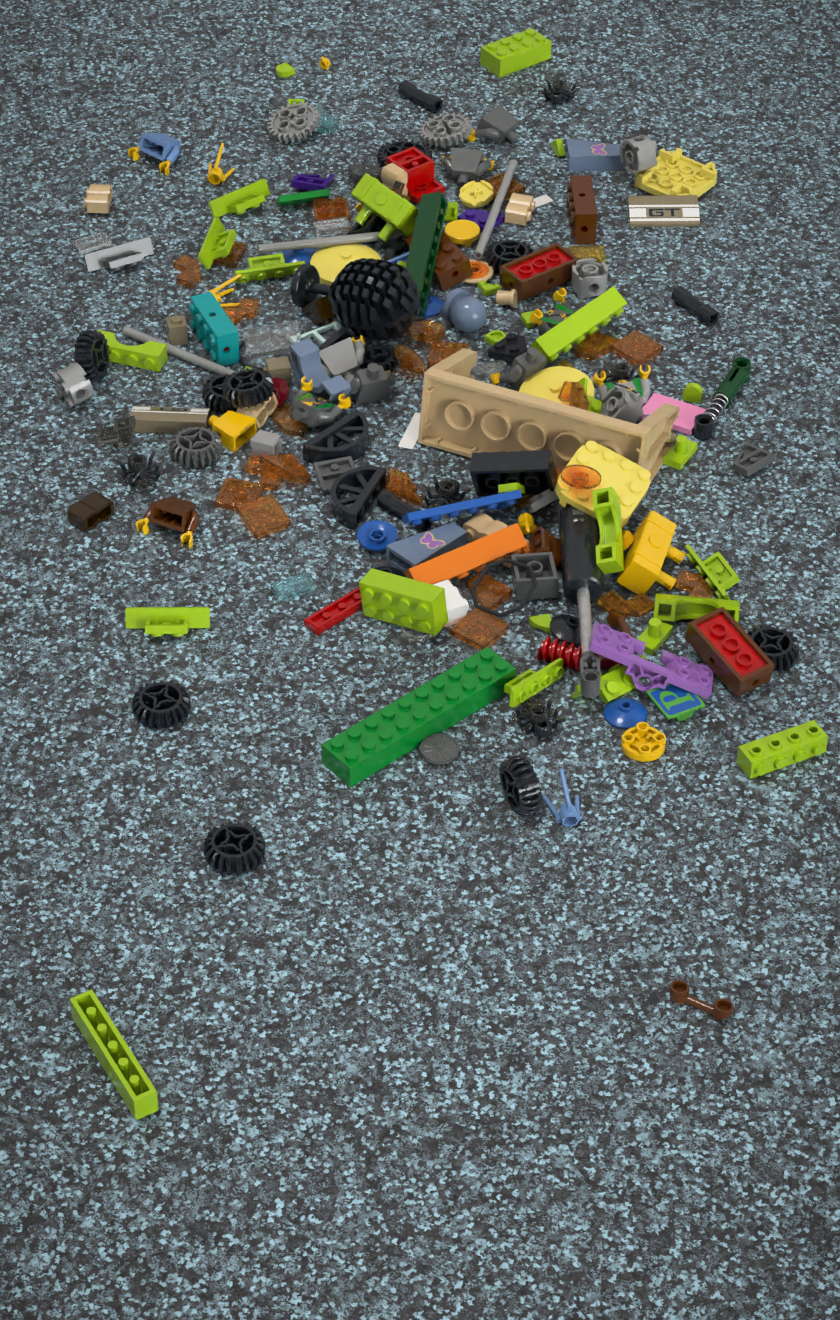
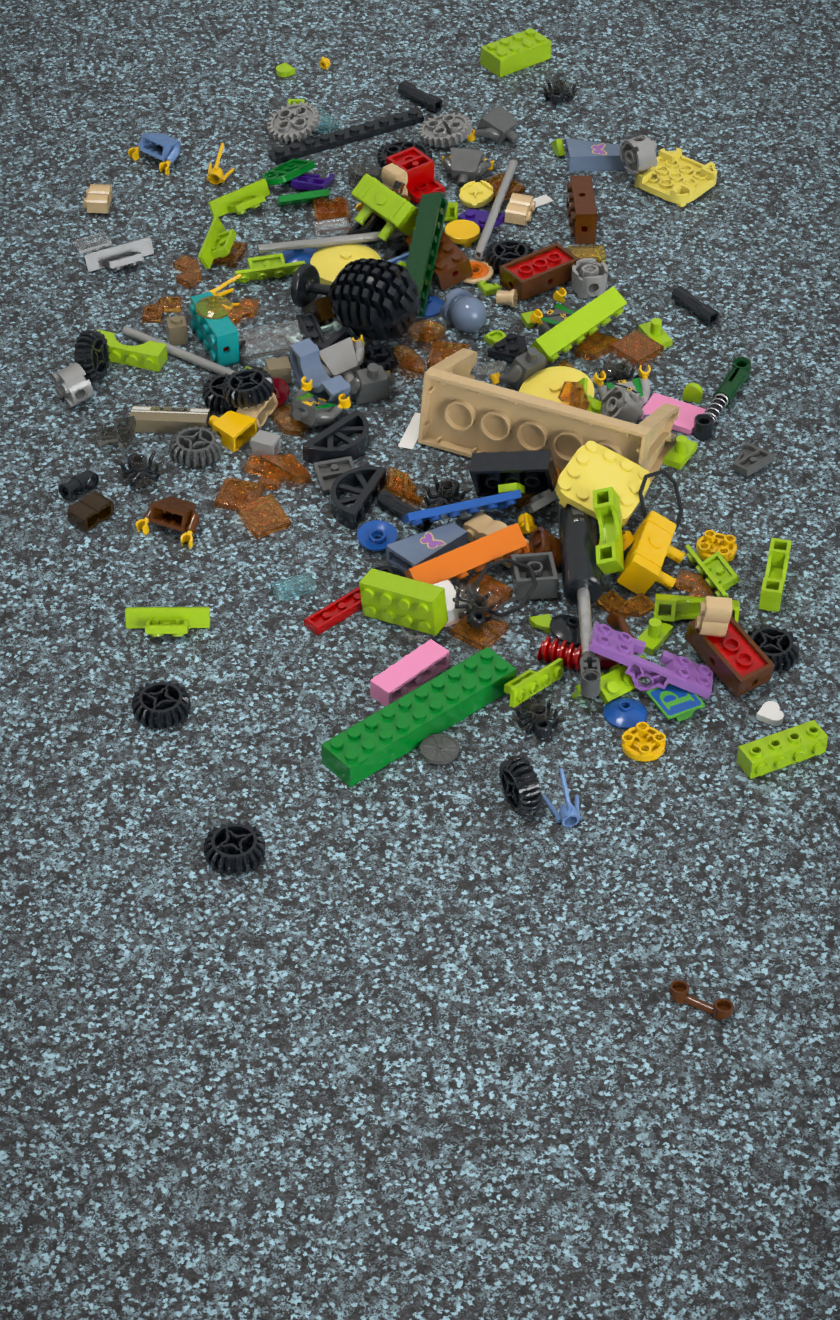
(78, 484): none -> black connector
(114, 1054): lime brick -> none
(166, 304): none -> clear orange tile
(214, 307): none -> clear yellow dish
(288, 171): none -> green tile
(310, 328): none -> black tile
(345, 136): none -> black plate
(409, 672): none -> bright pink brick
(475, 605): none -> animal
(581, 476): clear orange dish -> none
(654, 331): none -> lime tile
(663, 211): dark tan slope -> none
(676, 492): none -> black piece
(713, 542): none -> yellow tile
(714, 616): none -> tan brick
(770, 714): none -> white tile
(775, 575): none -> lime arch

